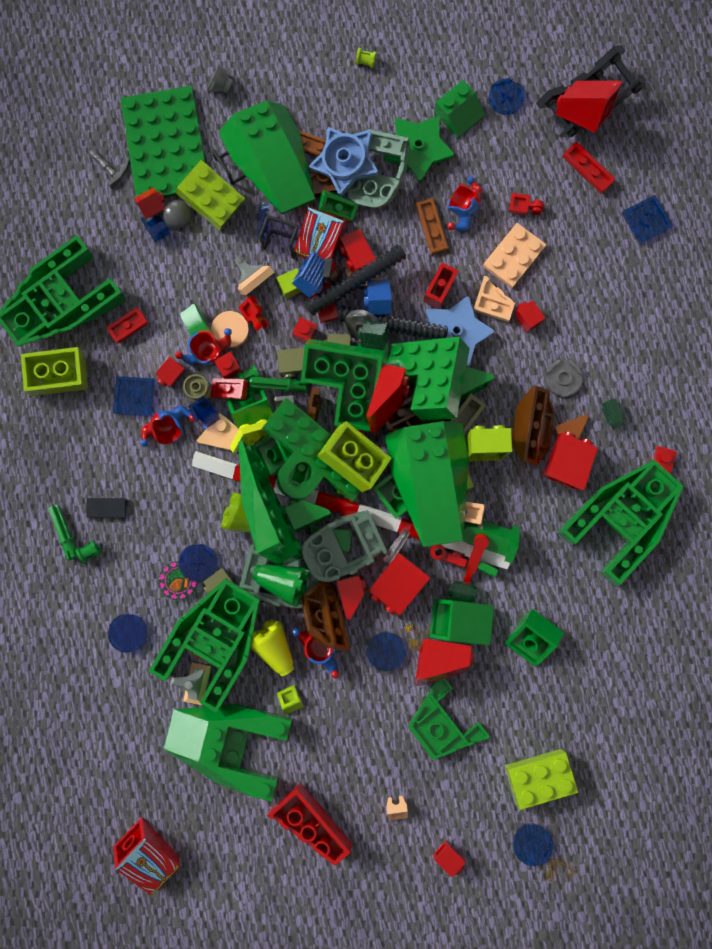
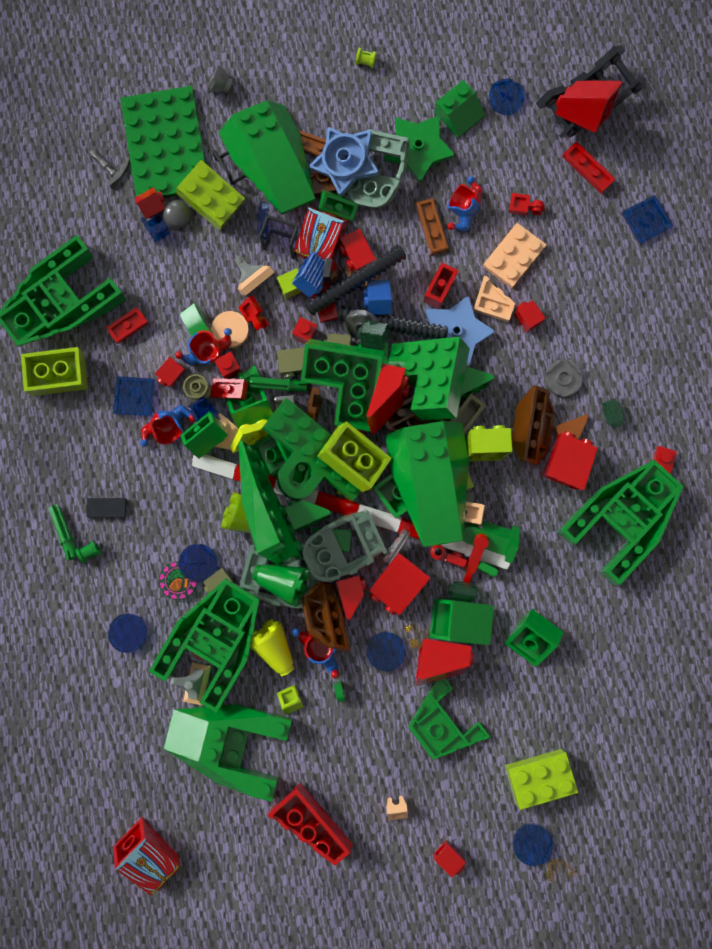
(204, 435): none -> green brick
(339, 691): none -> green tile

